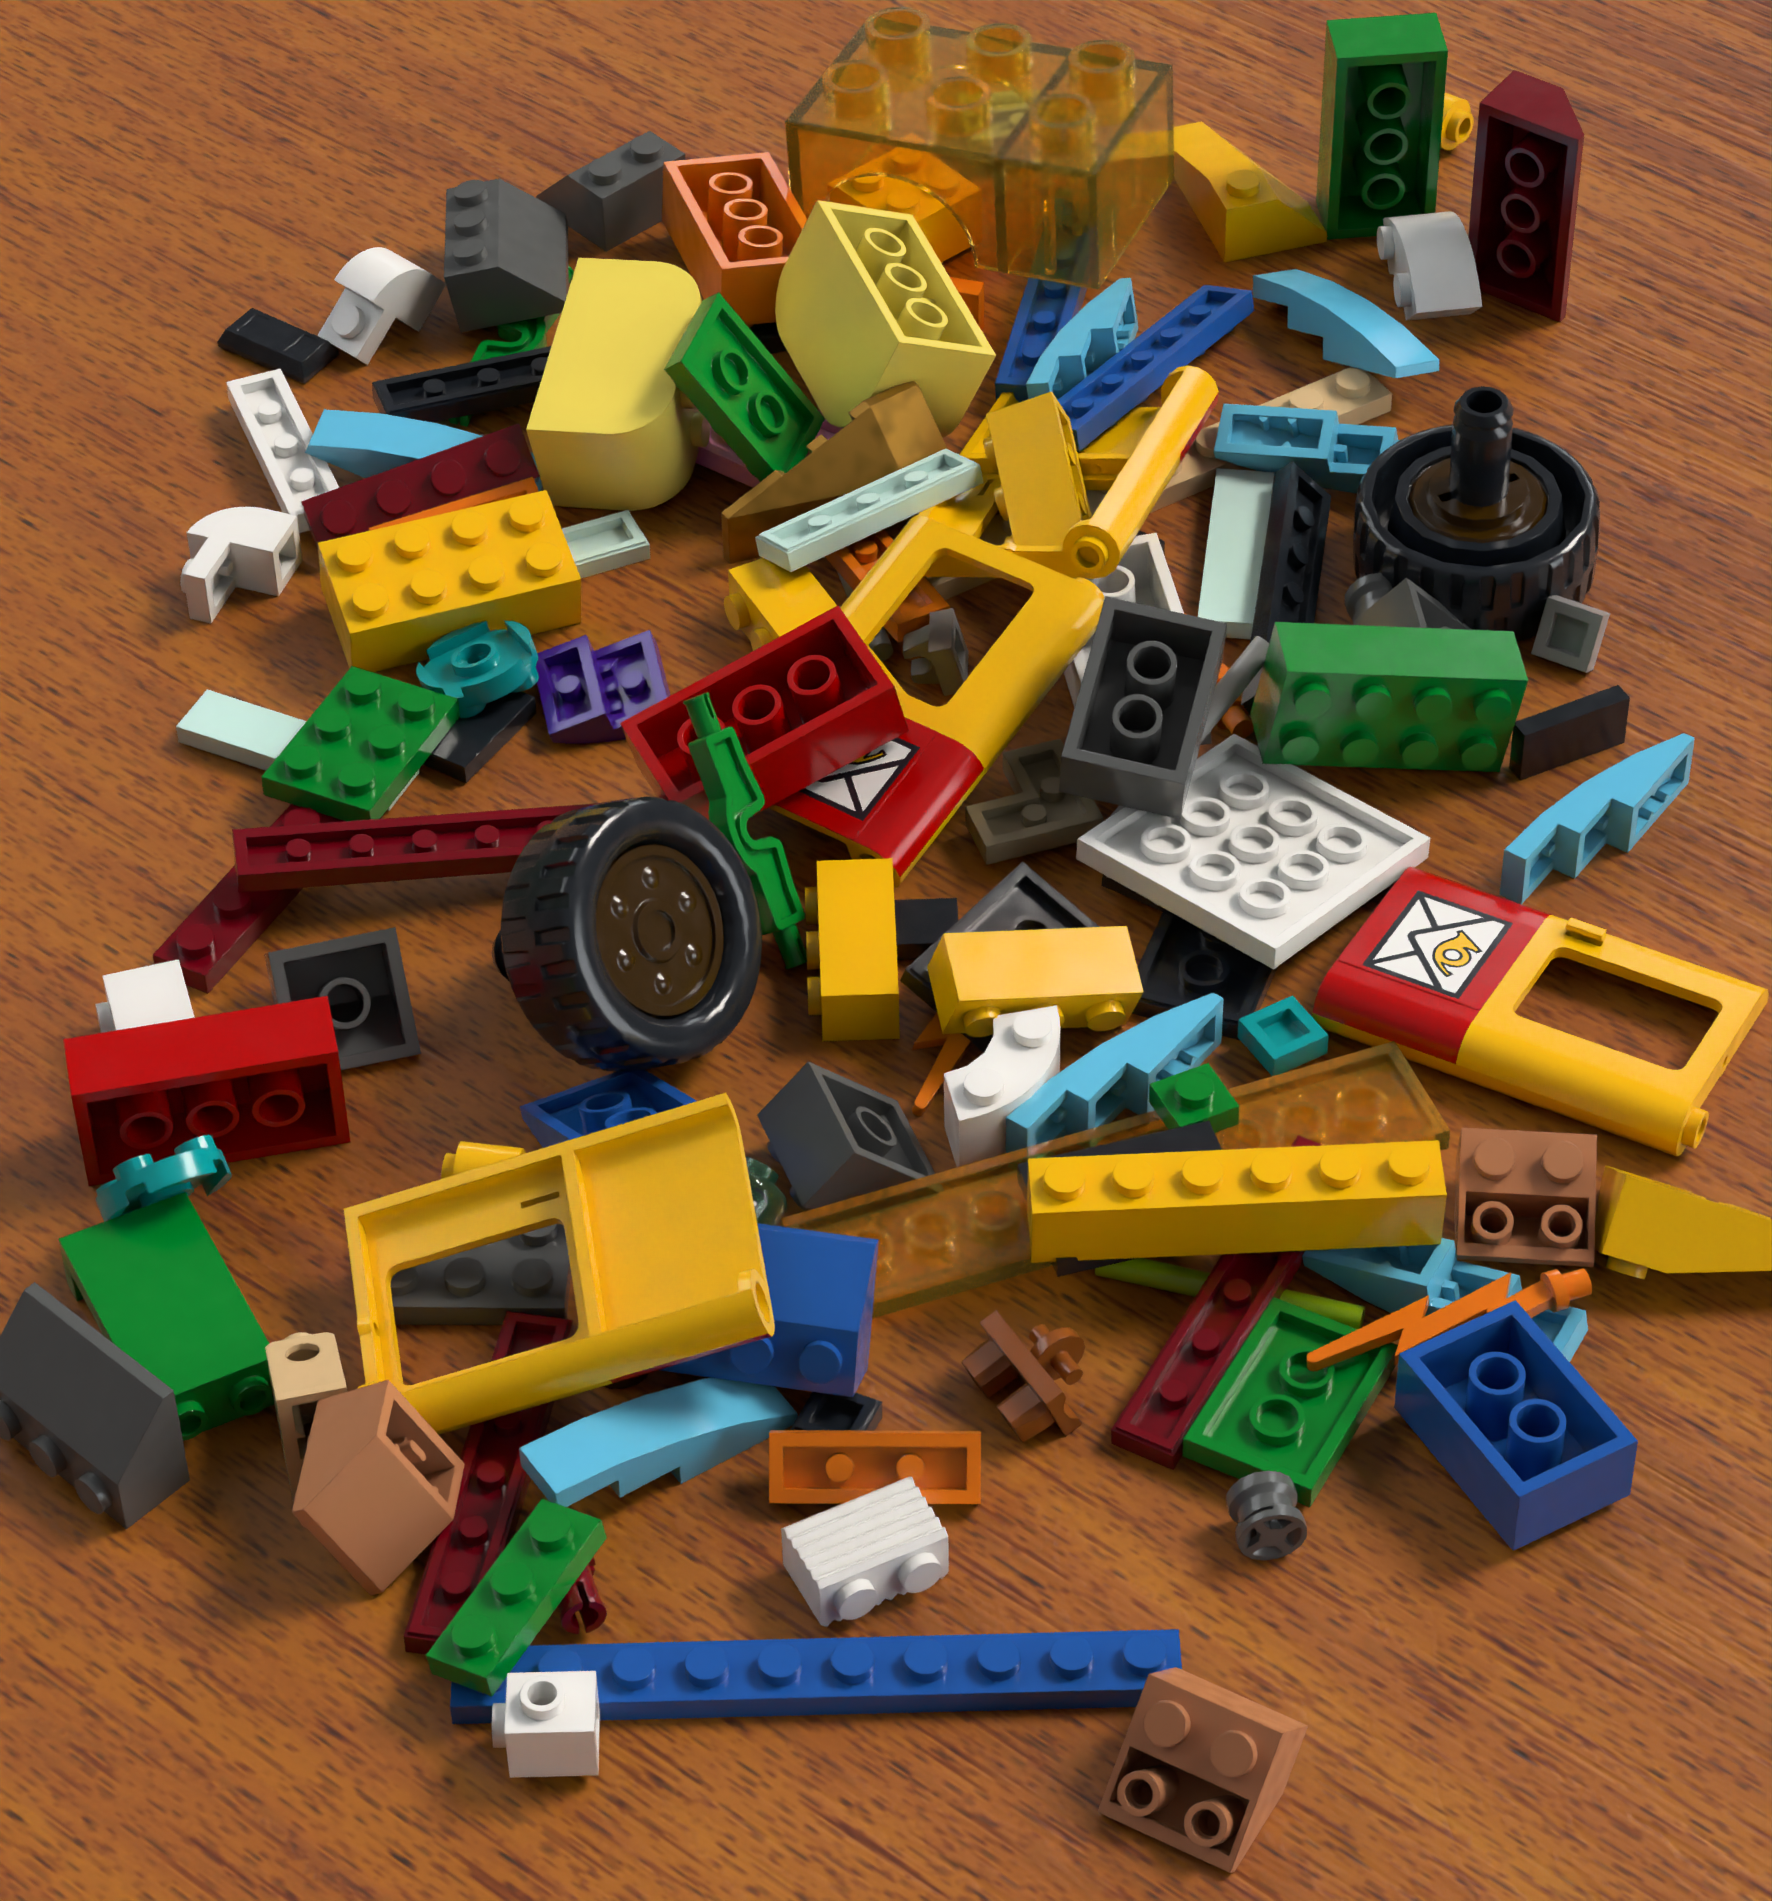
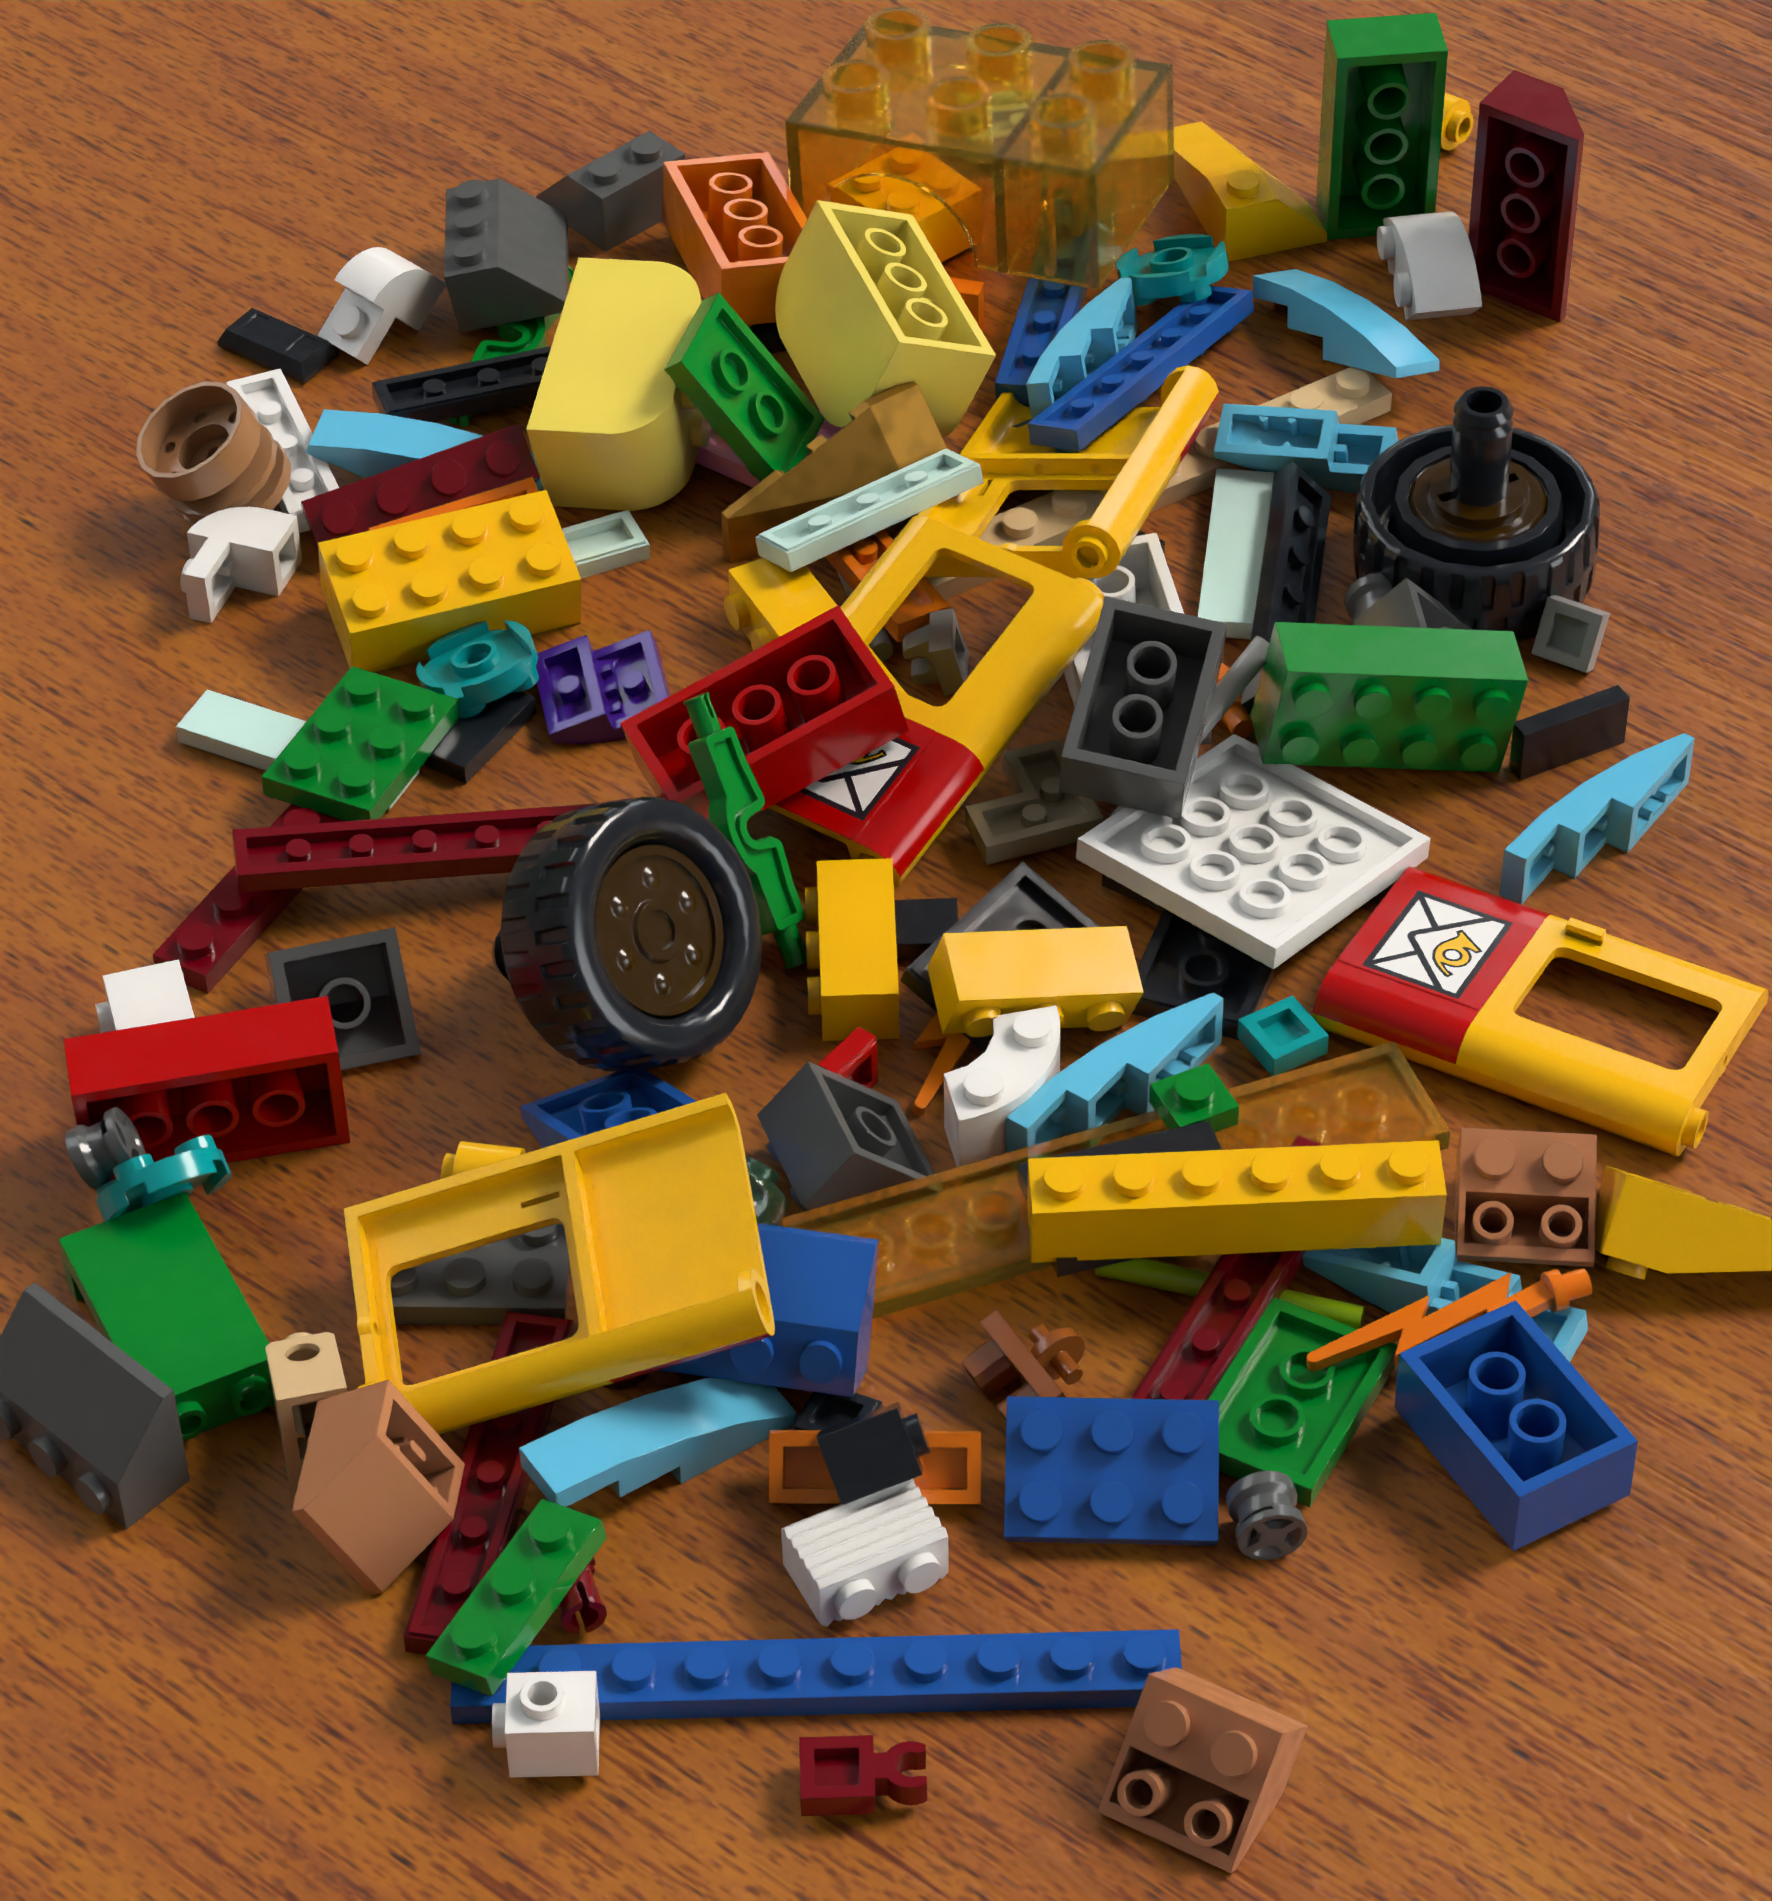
(103, 1147): none -> dark grey wheel
(212, 453): none -> medium nougat wheel
(845, 1774): none -> dark red plate
(855, 1058): none -> red tile
(873, 1452): none -> black brick
(1038, 471): yellow brick -> none
(1112, 1471): none -> blue plate
(1177, 267): none -> teal plate

